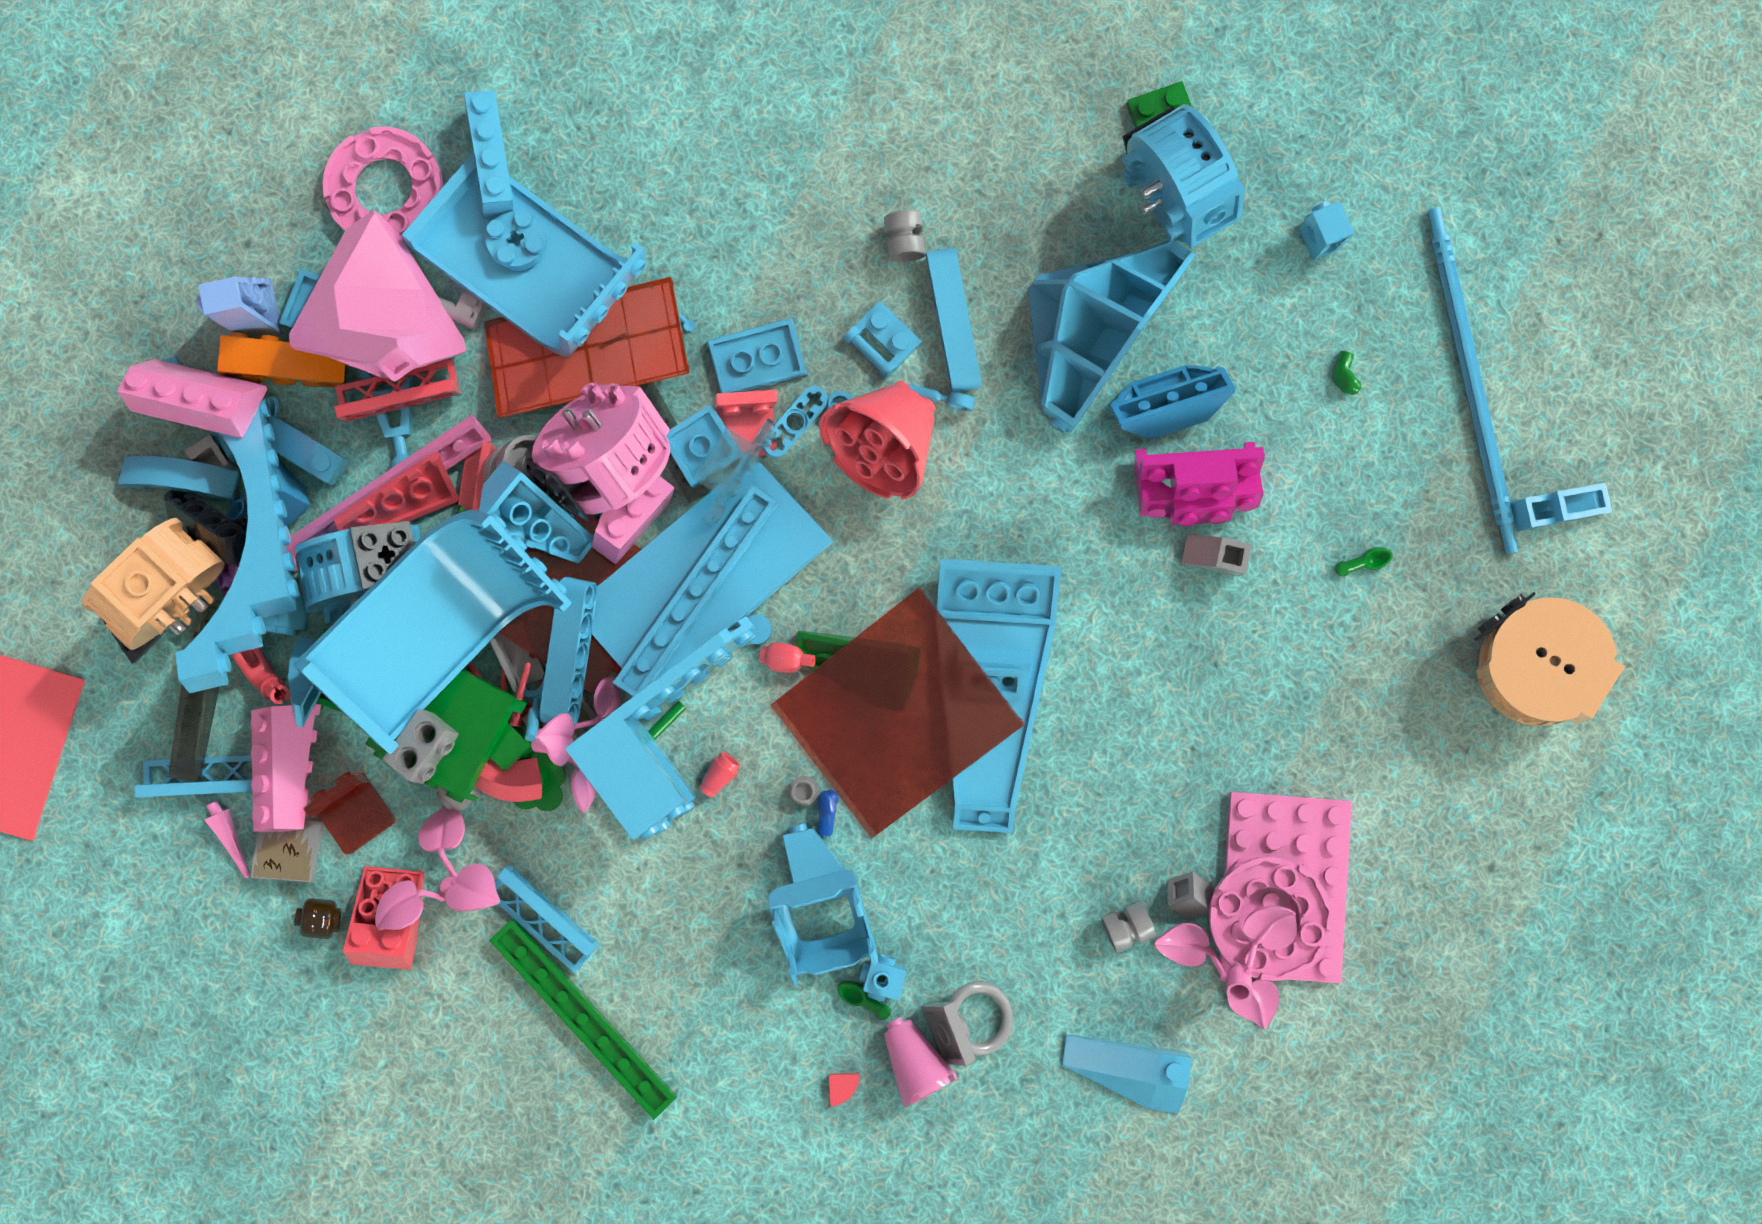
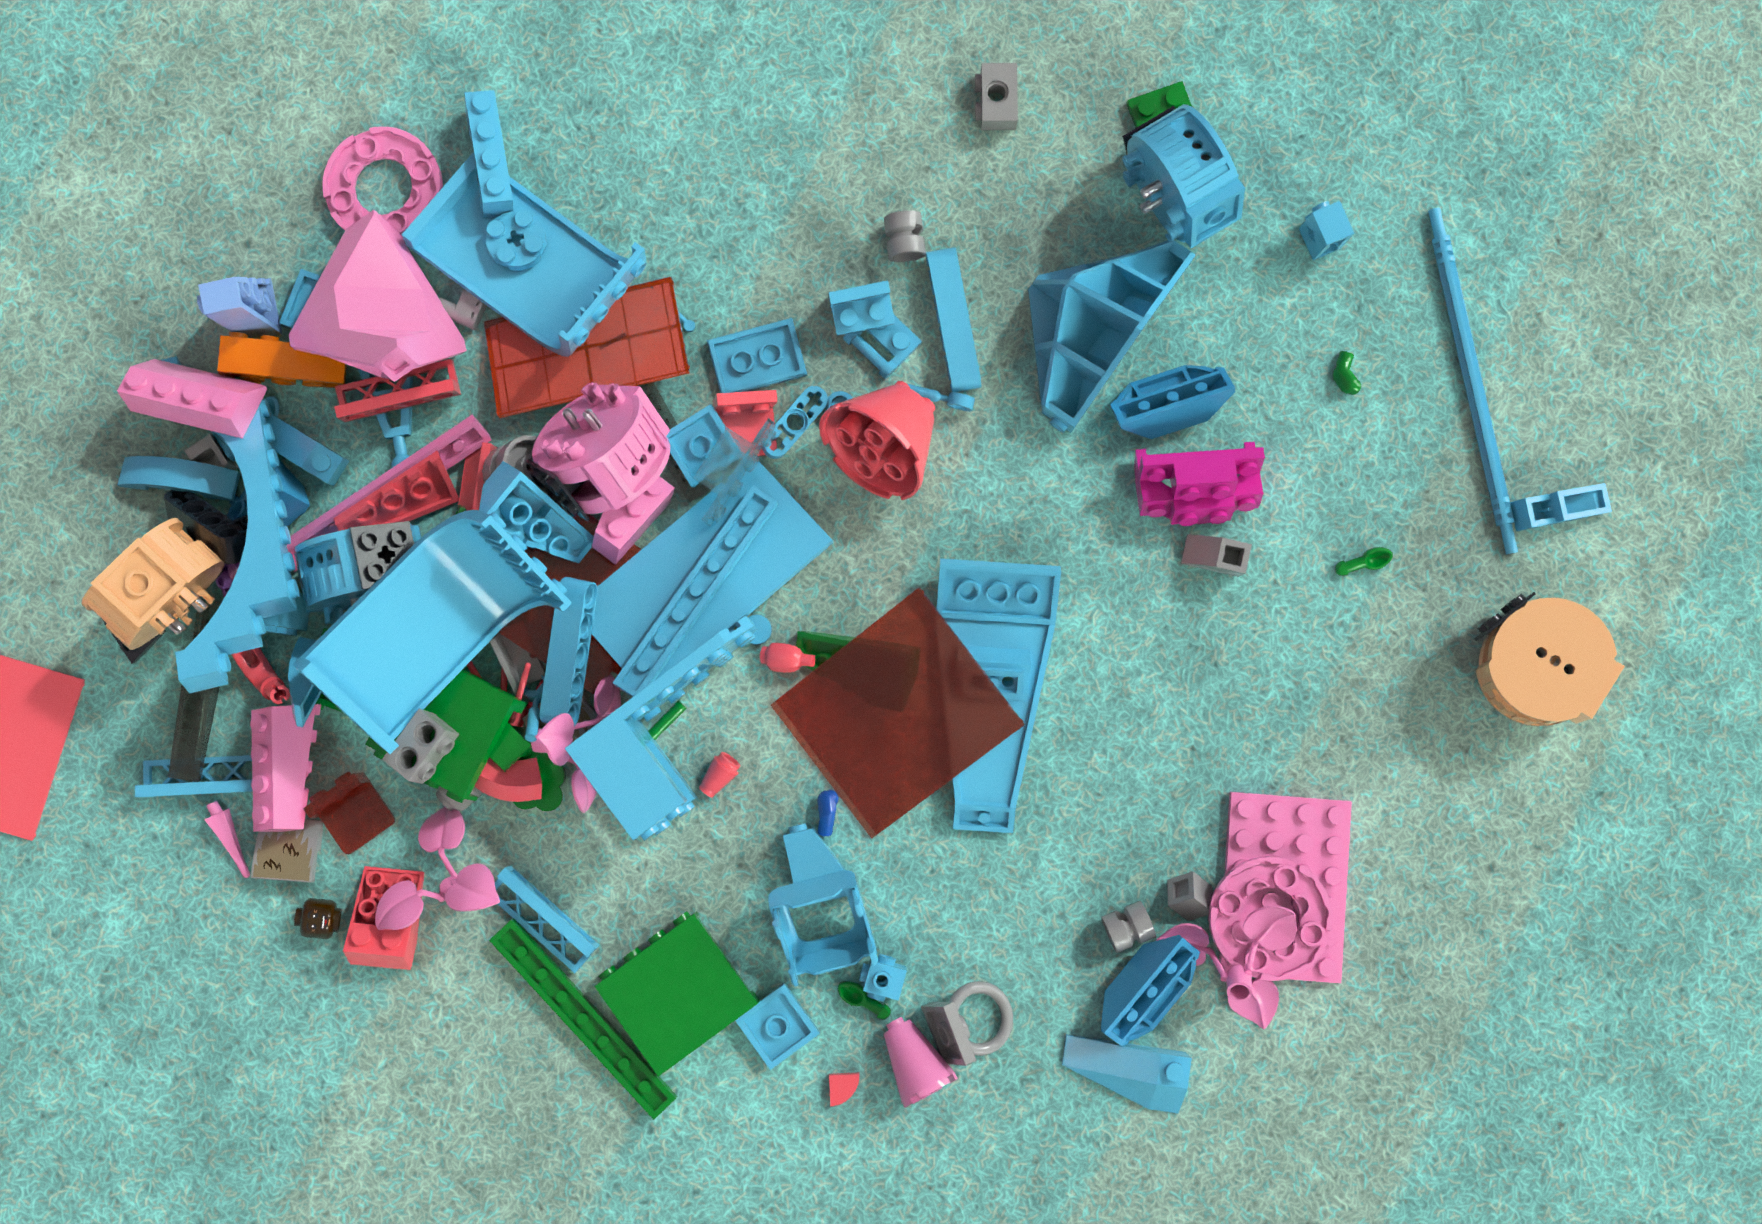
(675, 993): none -> green panel
(777, 1026): none -> medium azure plate
(803, 791): light grey plate -> none
(861, 308): none -> medium azure bracket
(999, 79): none -> light grey brick
(1147, 988): none -> dark azure wedge

